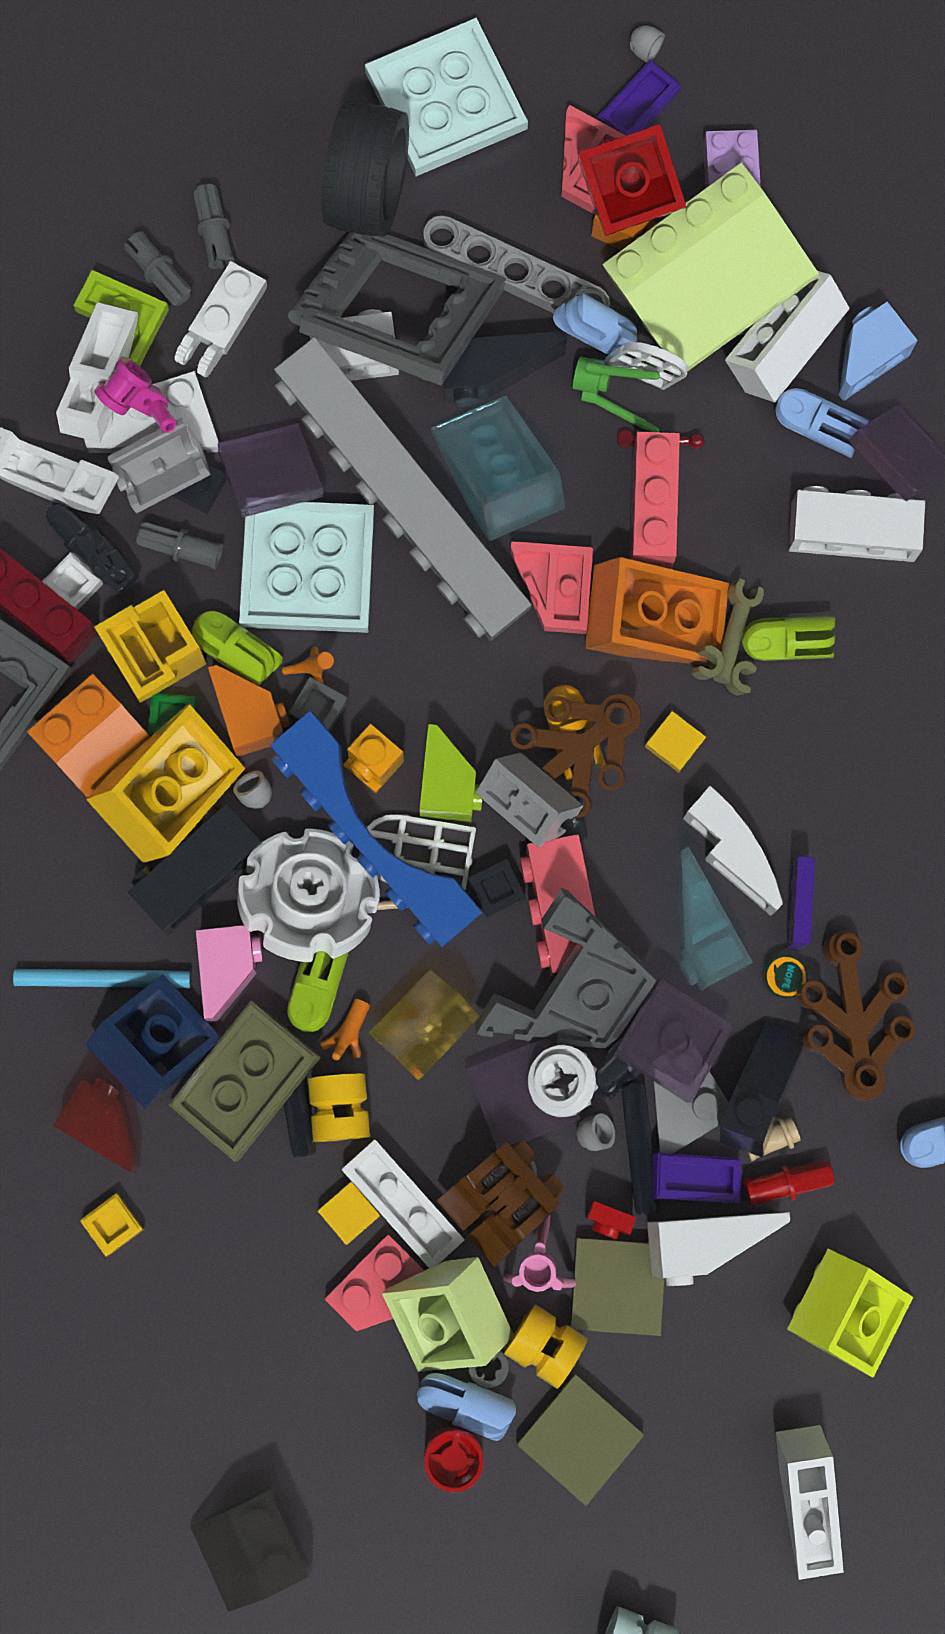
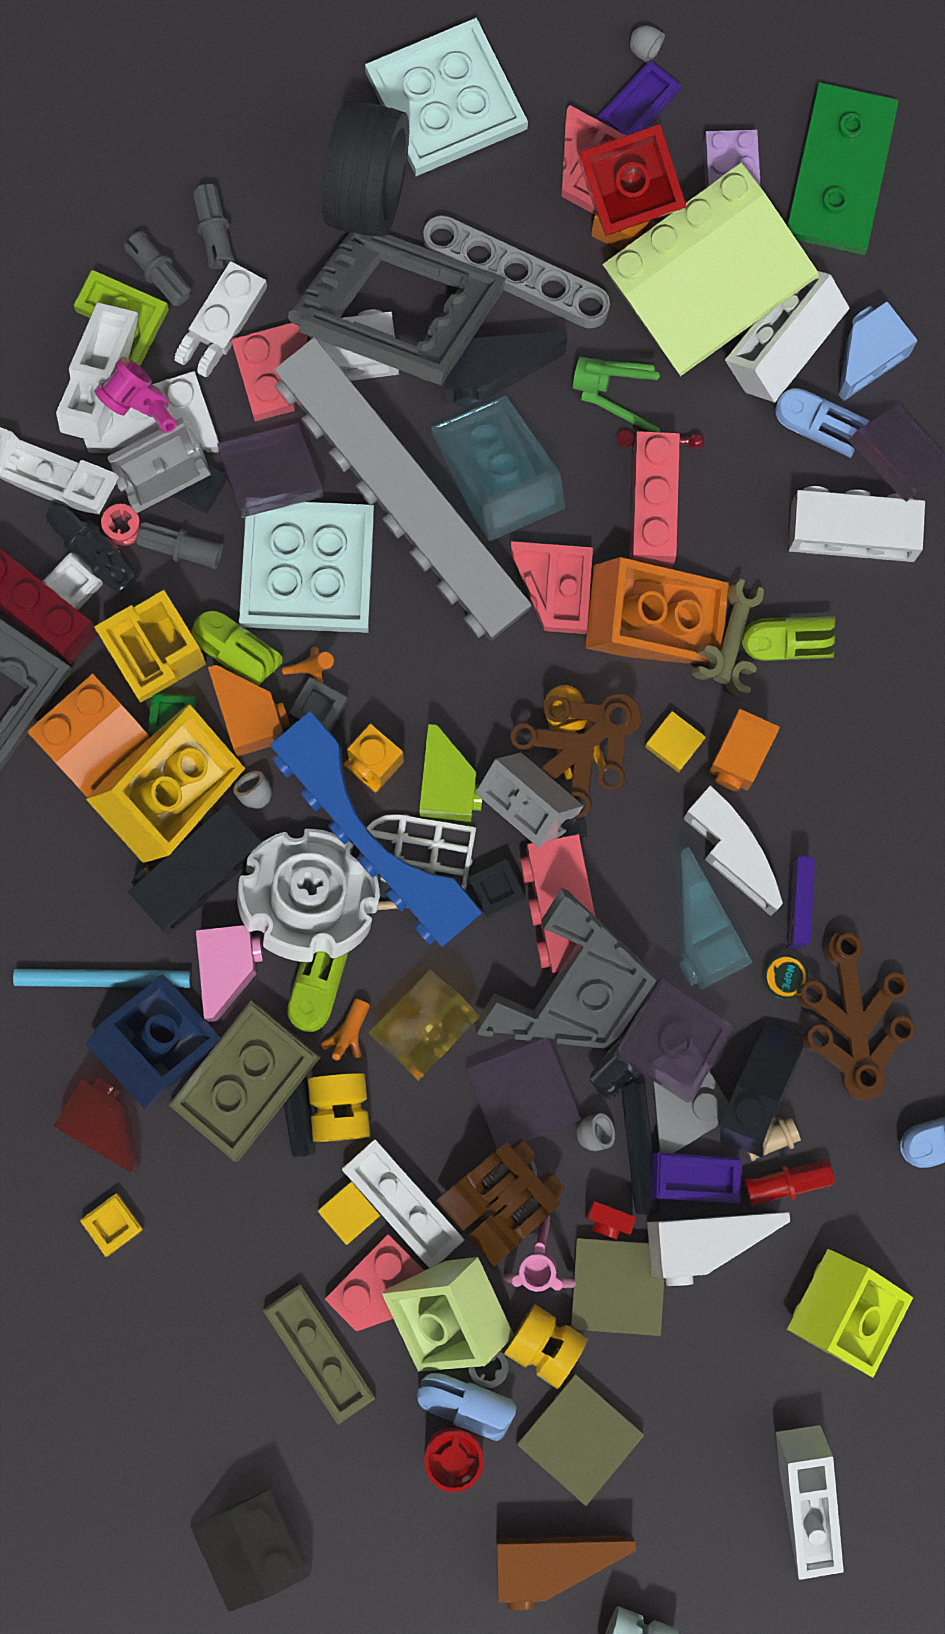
(108, 525): none -> coral bush
(257, 358): none -> coral wing
(319, 1354): none -> olive tile
(545, 1566): none -> dark orange slope
(546, 1070): white gear -> none
(595, 323): light blue arm -> none
(643, 353): white window -> none
(743, 751): none -> orange slope
(842, 168): none -> green plate

